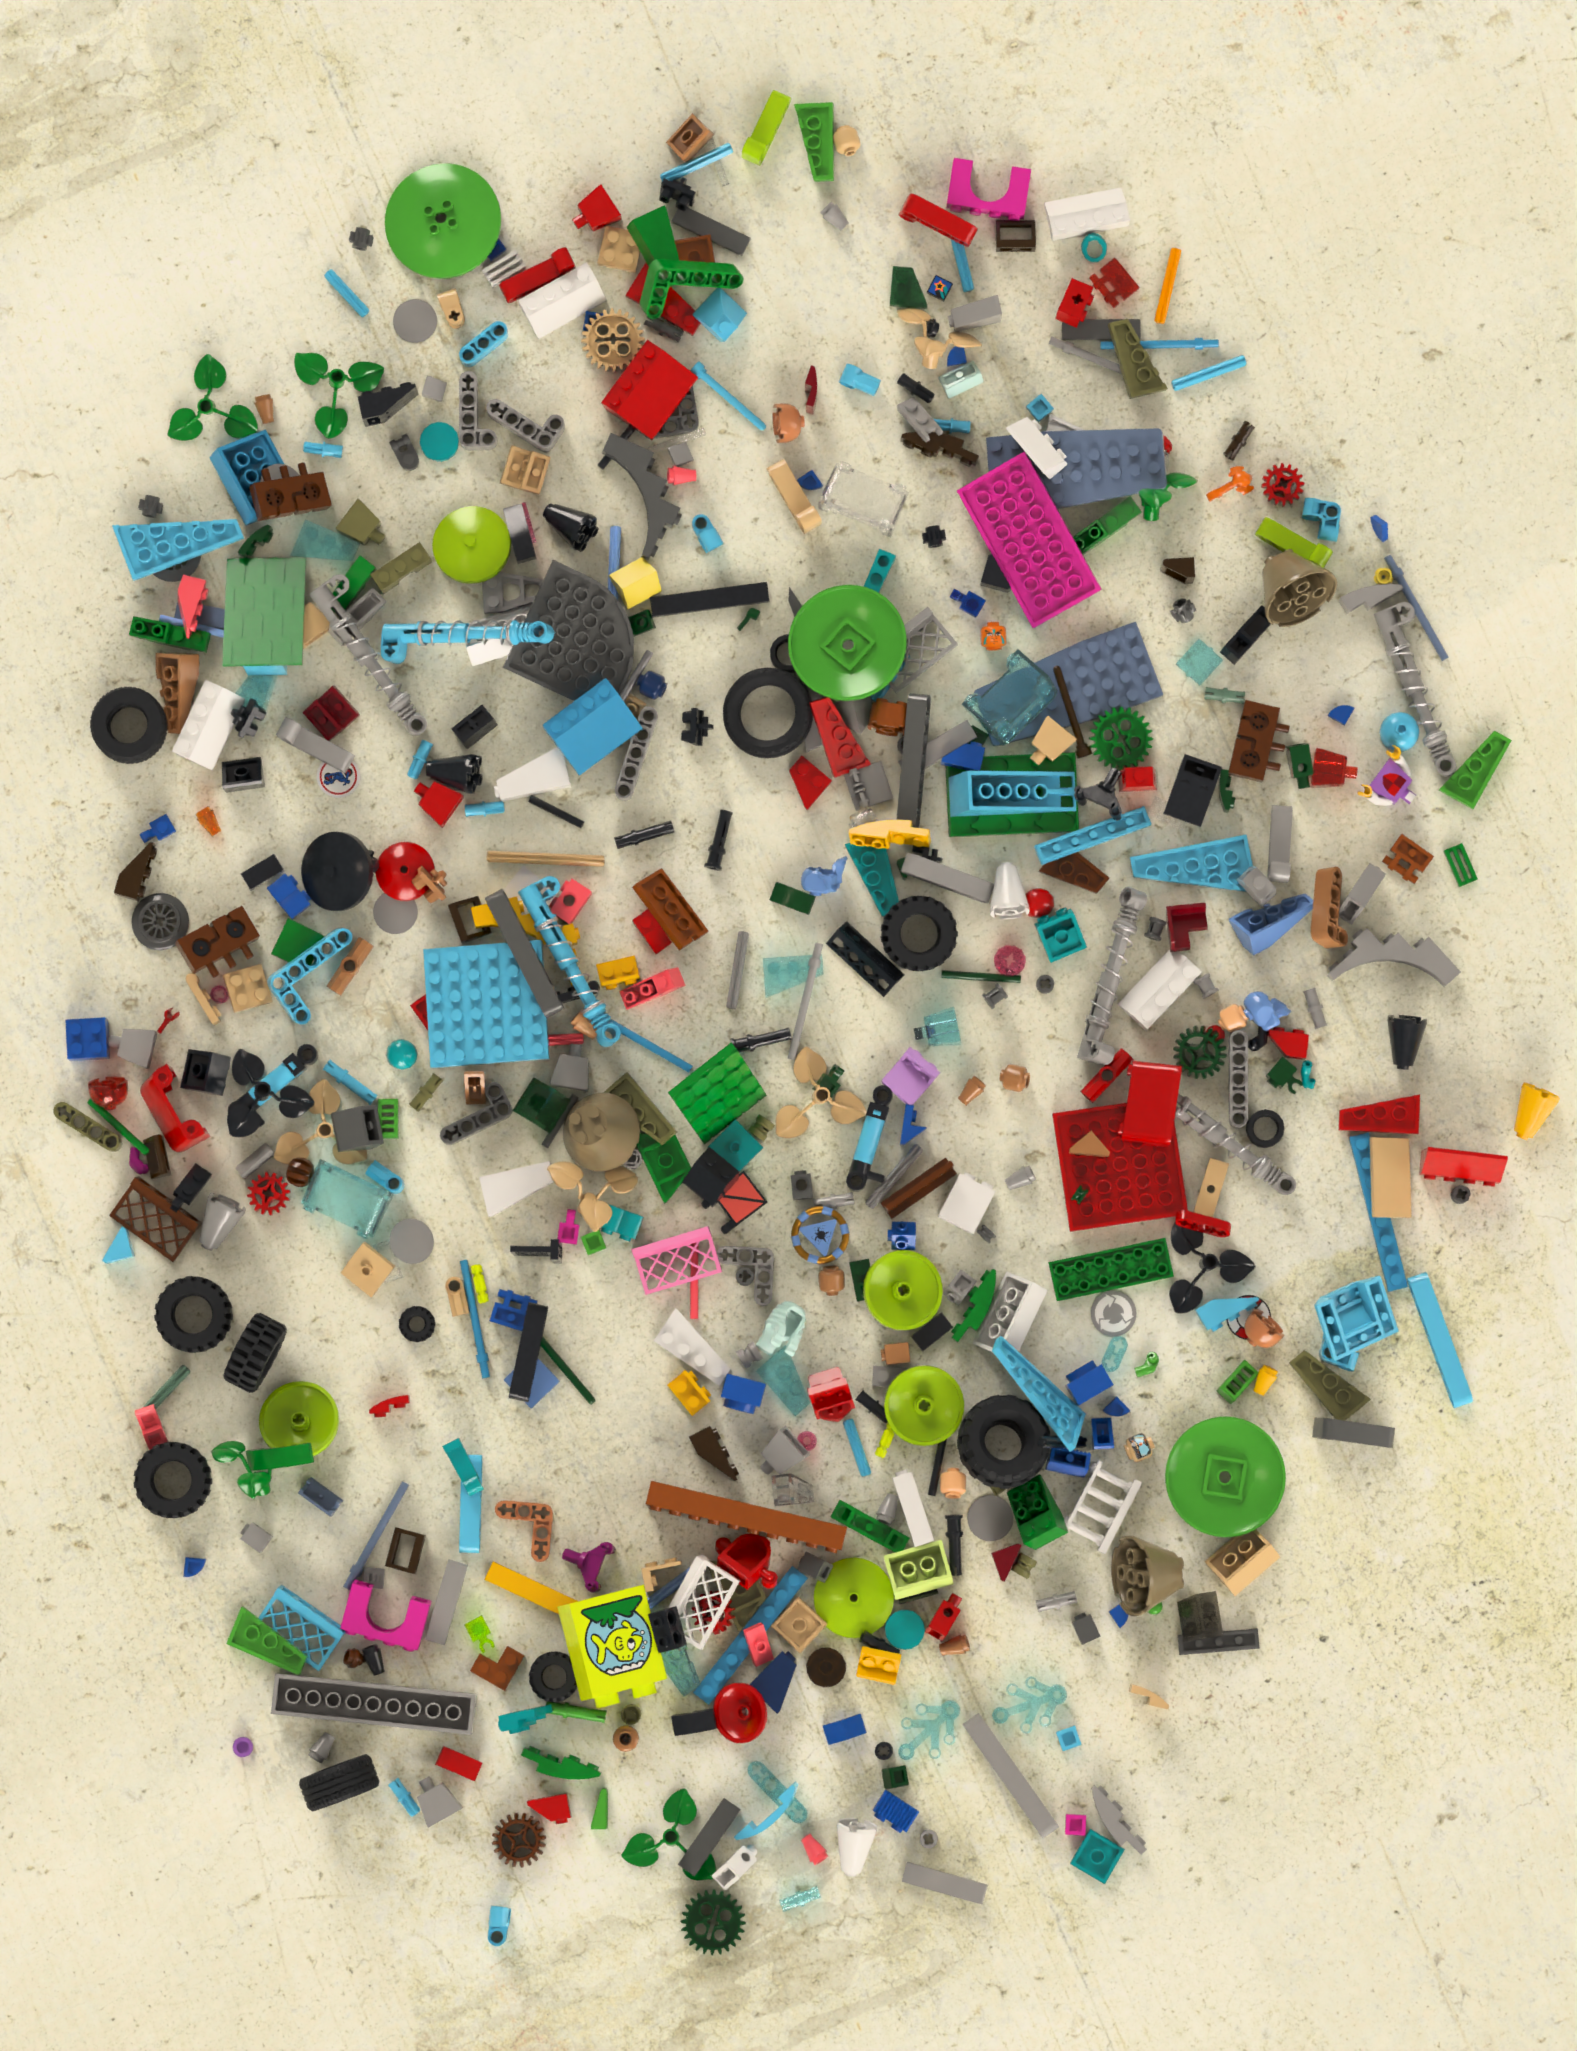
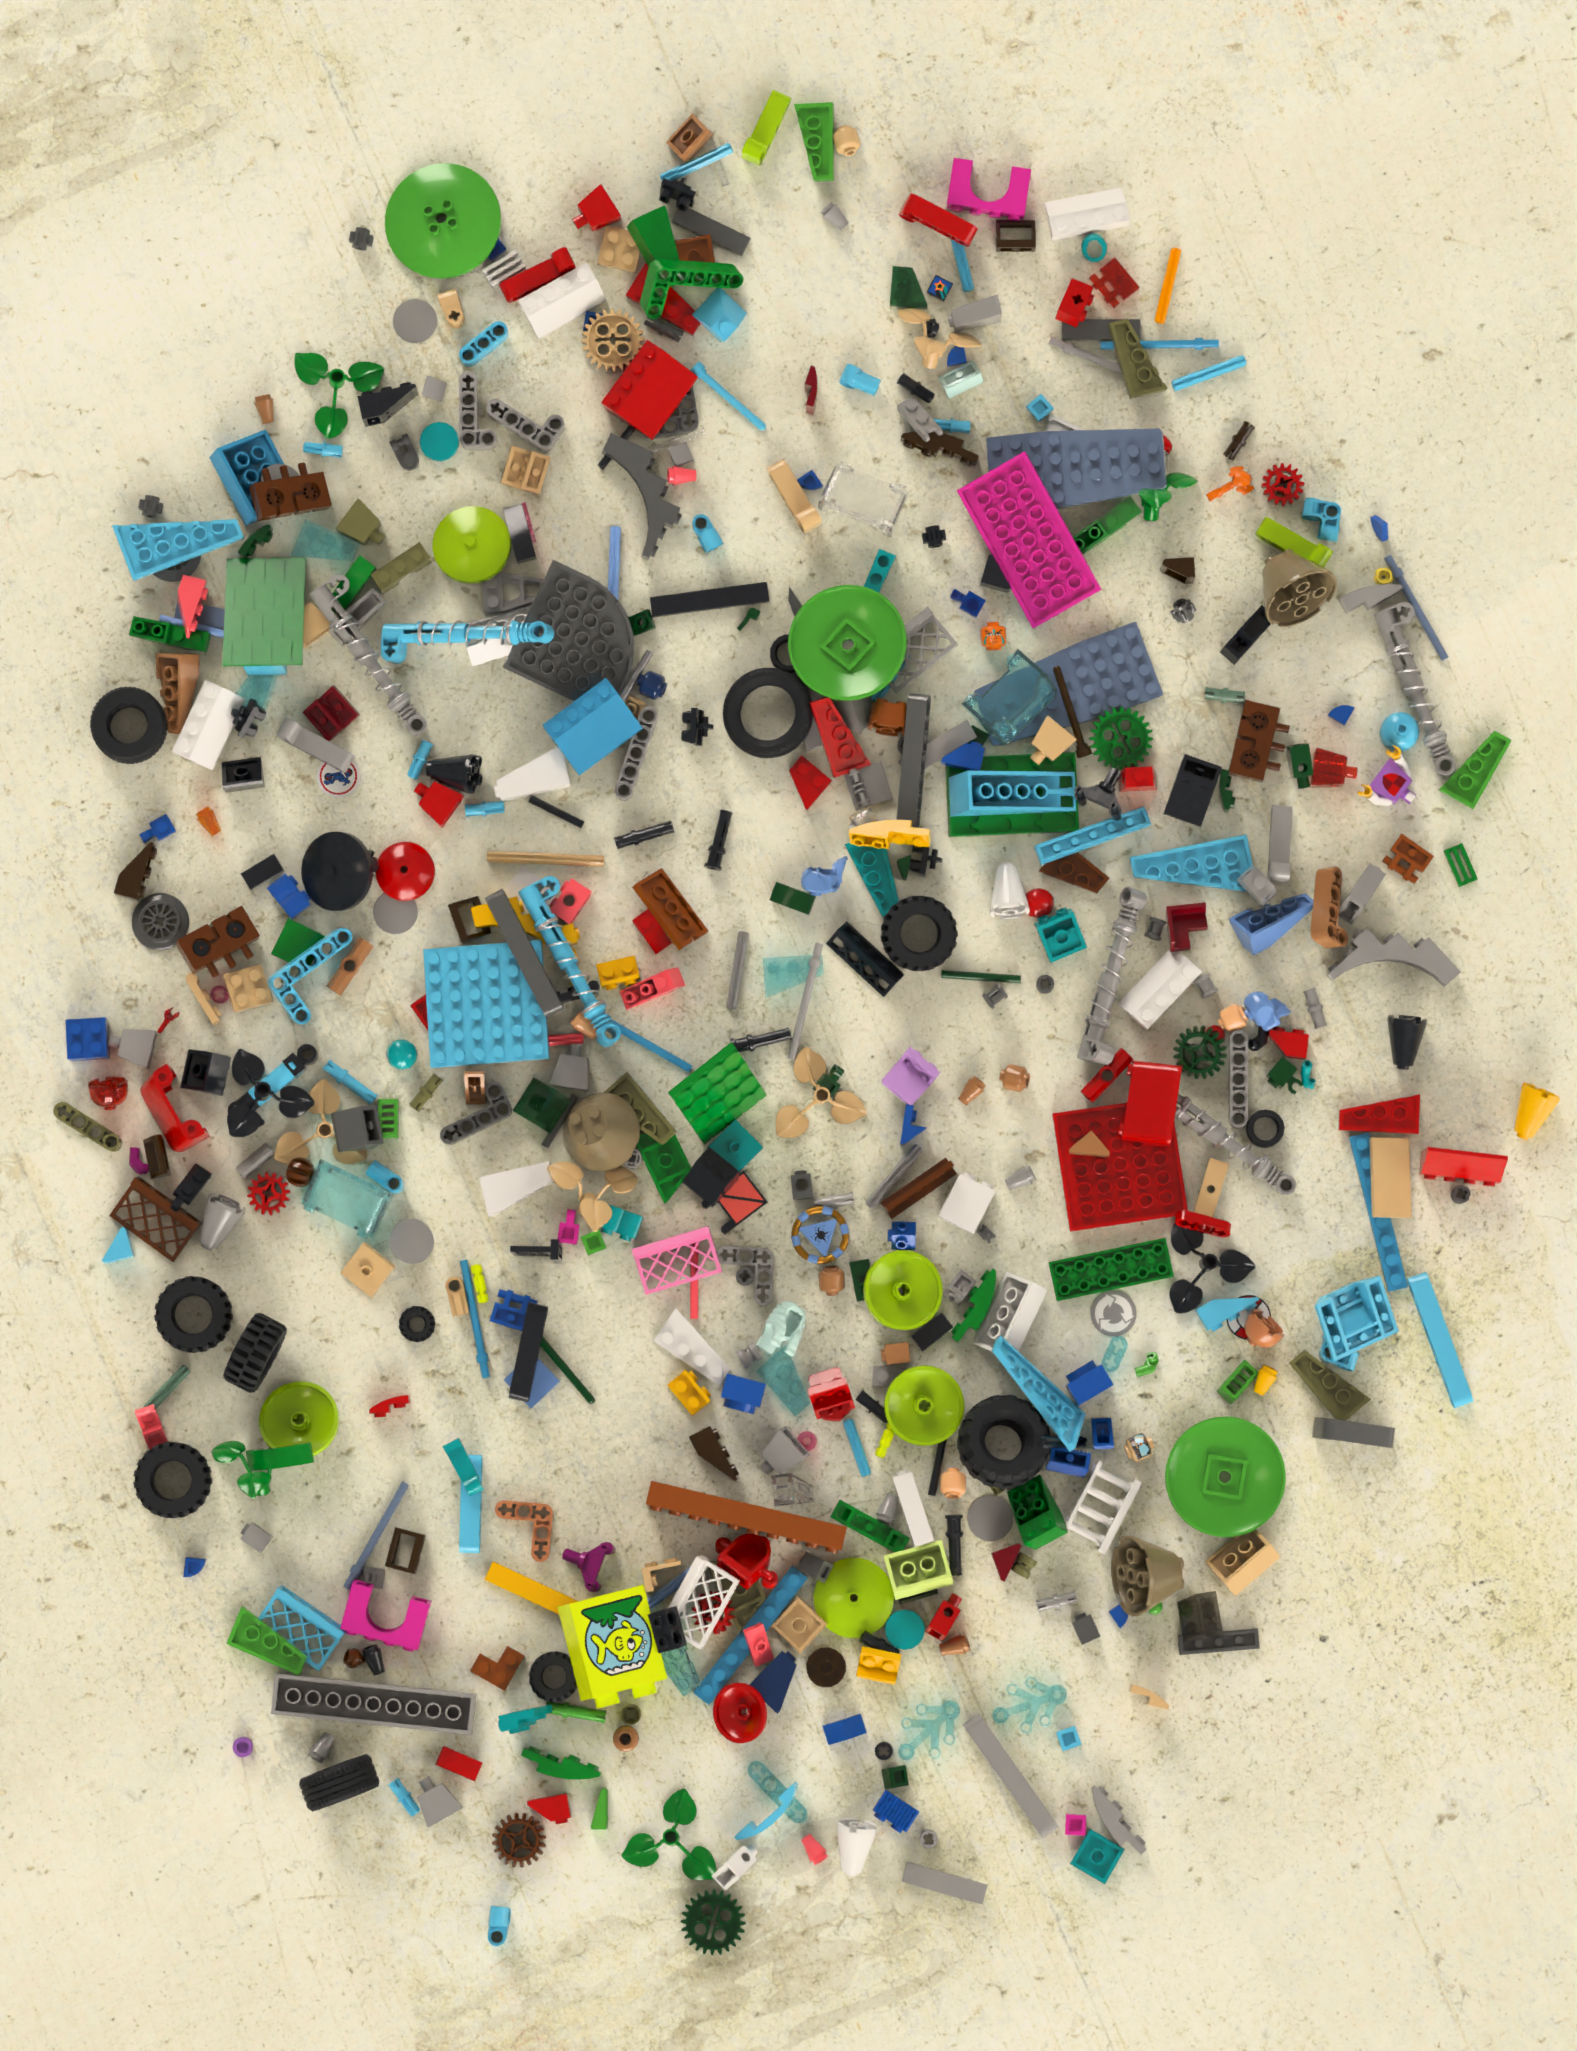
(120, 1128): green bar -> none
(184, 422): green plant -> none
(320, 1496): sand blue hinge -> none
(346, 293): medium azure axle -> none
(424, 878): medium nougat hips -> none
(446, 1602): light grey slope -> none
(474, 726): black hinge -> none
(478, 1630): clear neon green plate -> none
(572, 525): black cone -> none
(636, 582): light yellow slope -> none
(694, 1722): black slope -> none
(709, 1837): dark grey tile -> none
(757, 1131): olive wheel -> none
(787, 422): nougat cylinder -> none
(800, 1898): clear light blue pin -> none
(869, 1140): piece -> none
(940, 1029): clear light blue torso -> none
(947, 878): light grey beam -> none
(1015, 967): clear pink gear -> none
(1038, 446): white slope -> none
(1079, 1194): dark green bush -> none
(1116, 1408): blue tile -> none
(1199, 662): clear light blue piece -> none

